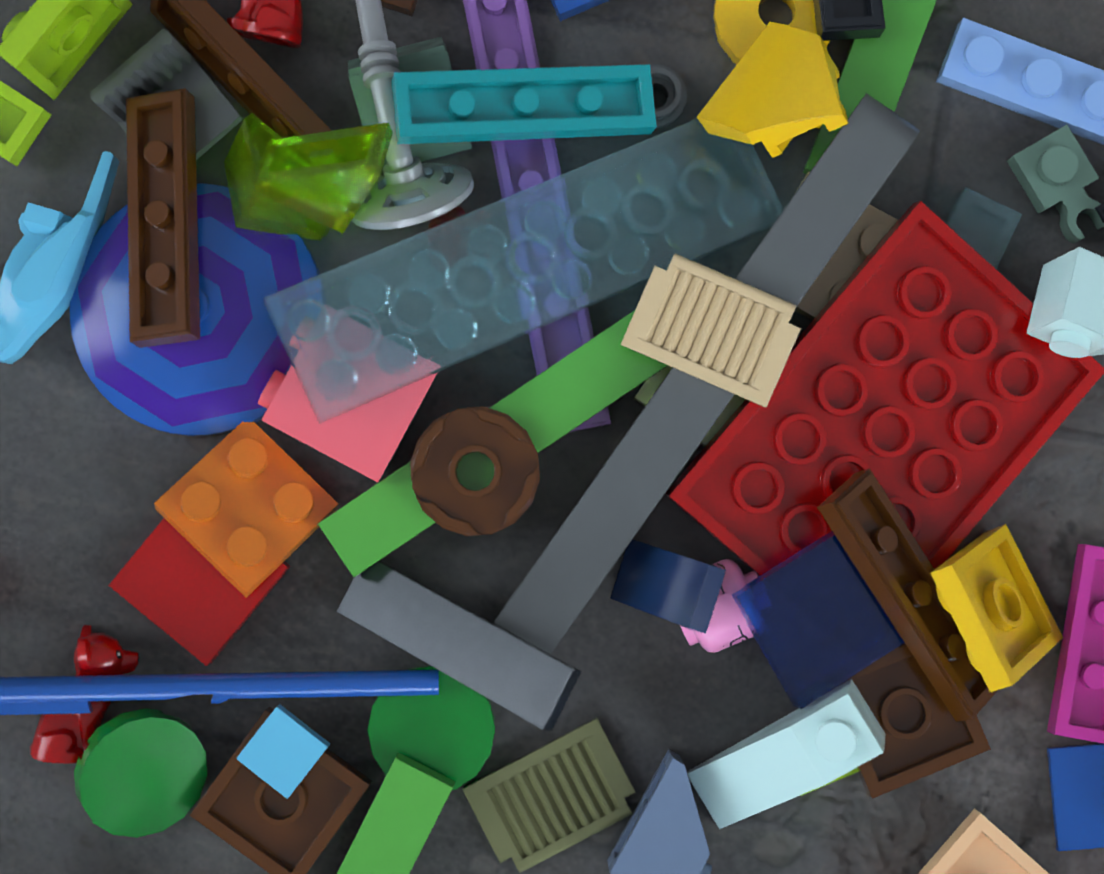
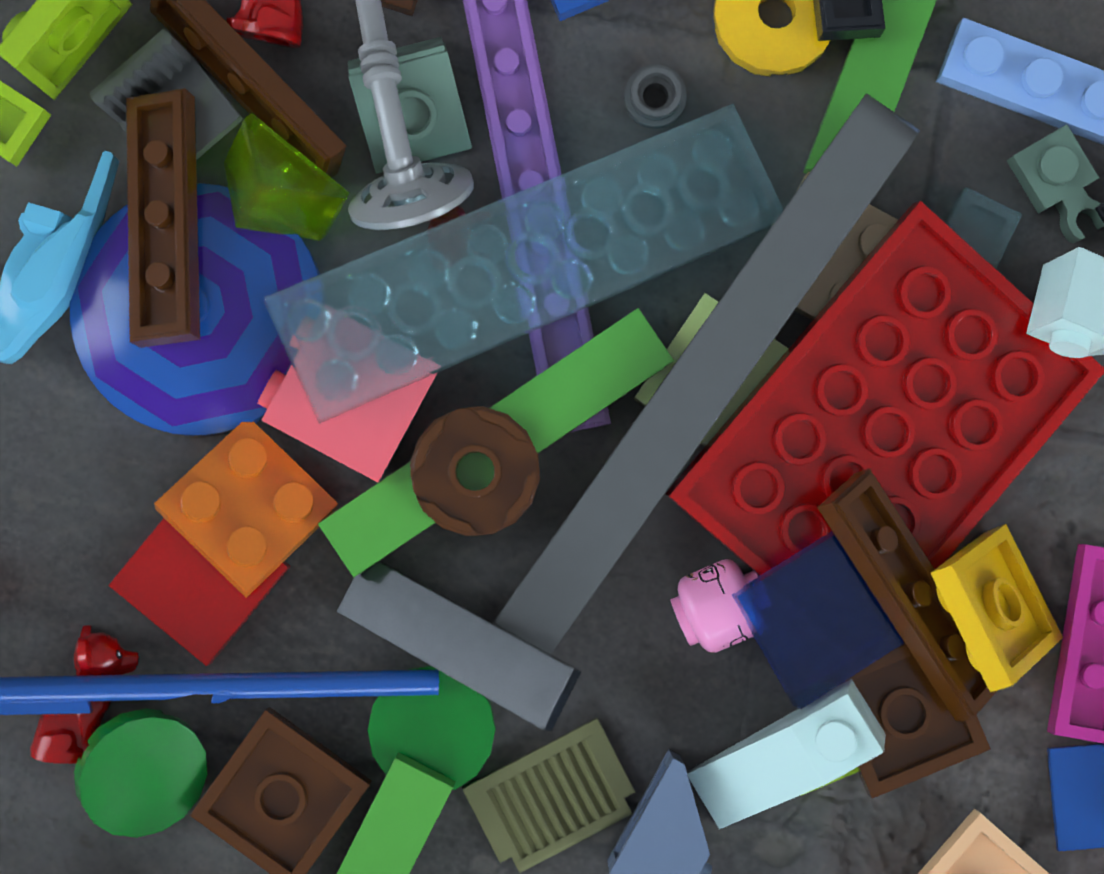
(283, 751): medium azure tile -> none
(324, 172): clear neon green slope -> none
(523, 103): teal plate -> none
(668, 585): dark blue tile -> none
(713, 329): tan window -> none
(777, 91): yellow slope -> none

